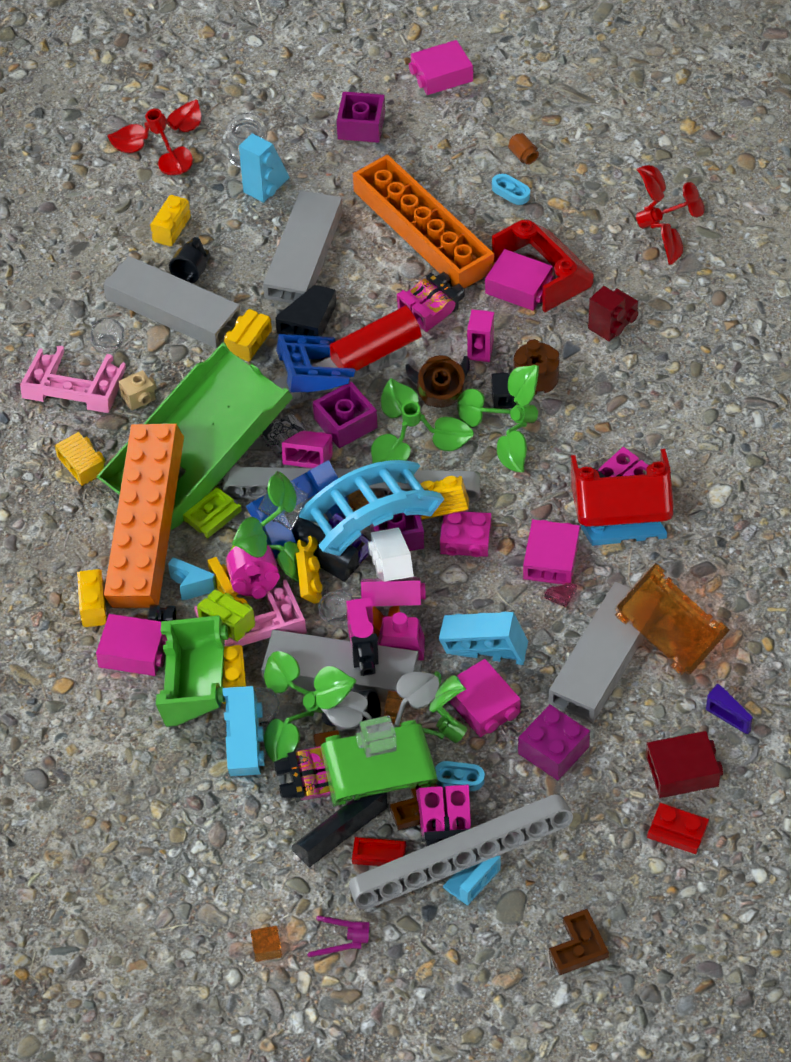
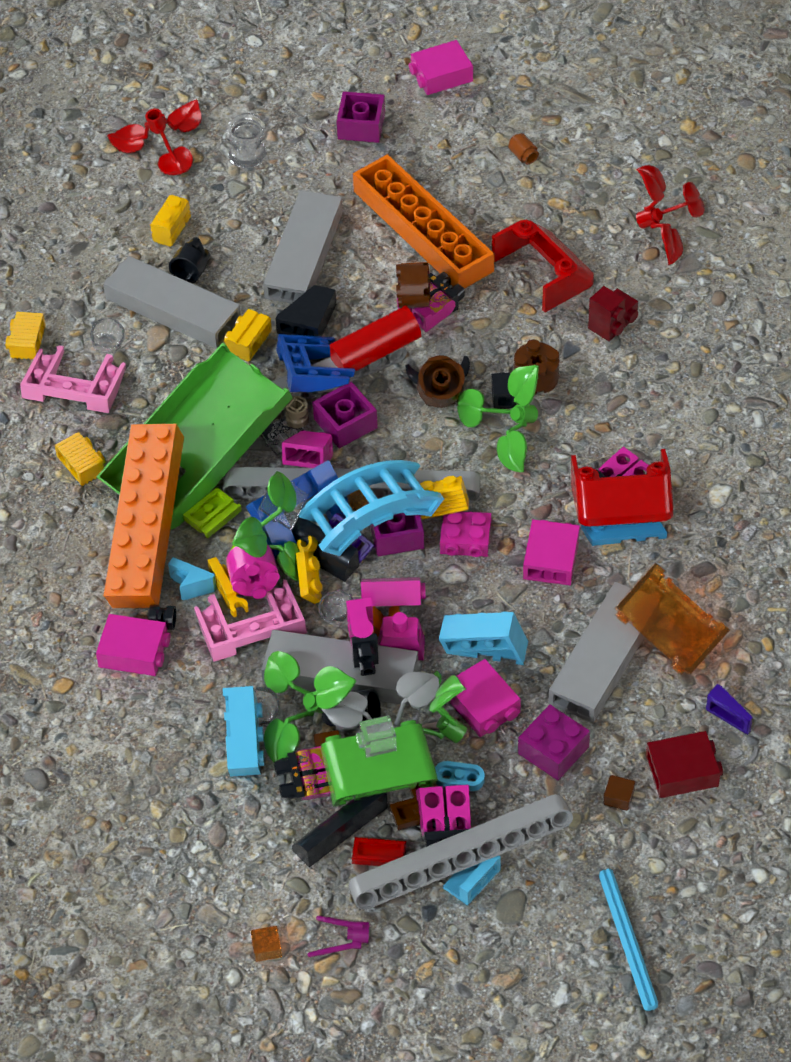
(26, 335): none -> yellow brick
(91, 598): yellow brick -> none
(137, 390): tan brick -> none
(192, 668): bright green windscreen -> none
(233, 667): yellow brick -> none
(235, 615): lime brick -> none
(261, 168): medium azure wedge -> none
(297, 412): none -> dark tan wheel
(390, 555): white wedge -> none
(392, 706): clear orange piece -> none
(402, 400): bright green plant -> none
(413, 285): none -> reddish brown brick
(480, 335): dark pink brick -> none
(510, 189): medium azure plate -> none
(518, 279): dark pink brick -> none
(561, 594): clear pink tile -> none
(583, 948): reddish brown plate -> none
(619, 792): none -> reddish brown piece
(628, 940): none -> medium azure axle
(678, 828): red plate -> none

